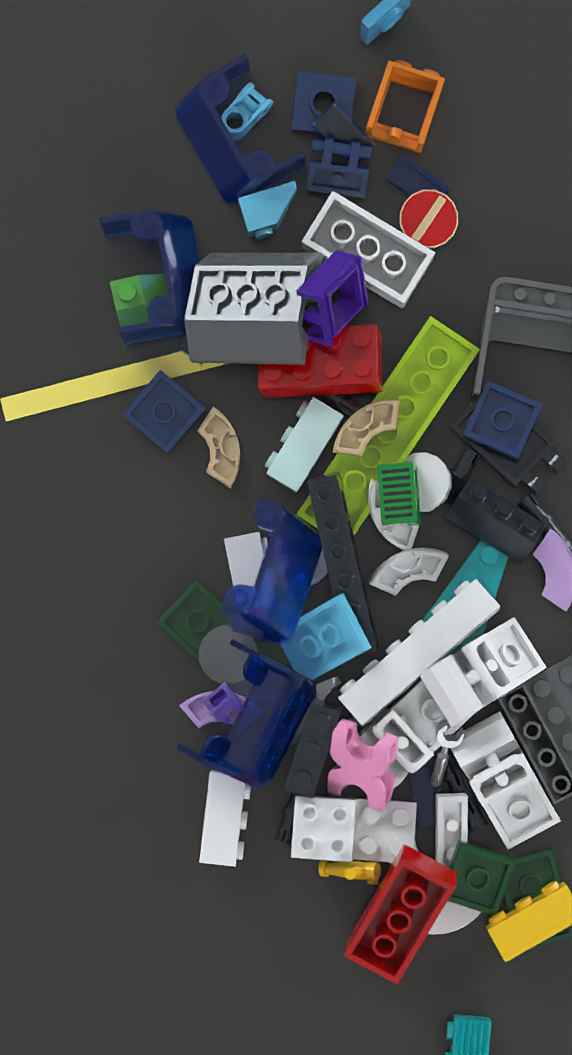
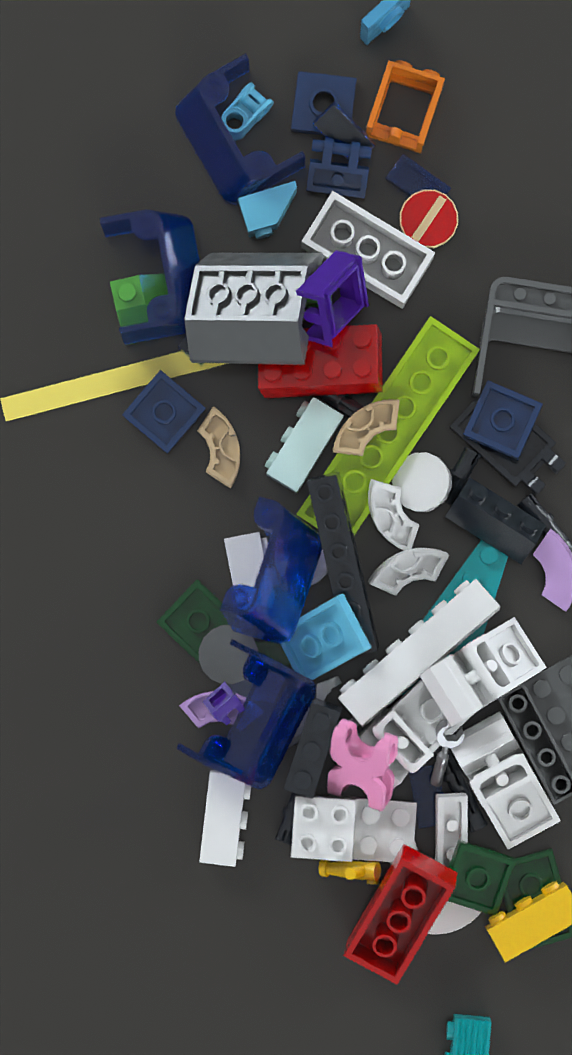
(399, 494): green panel -> none

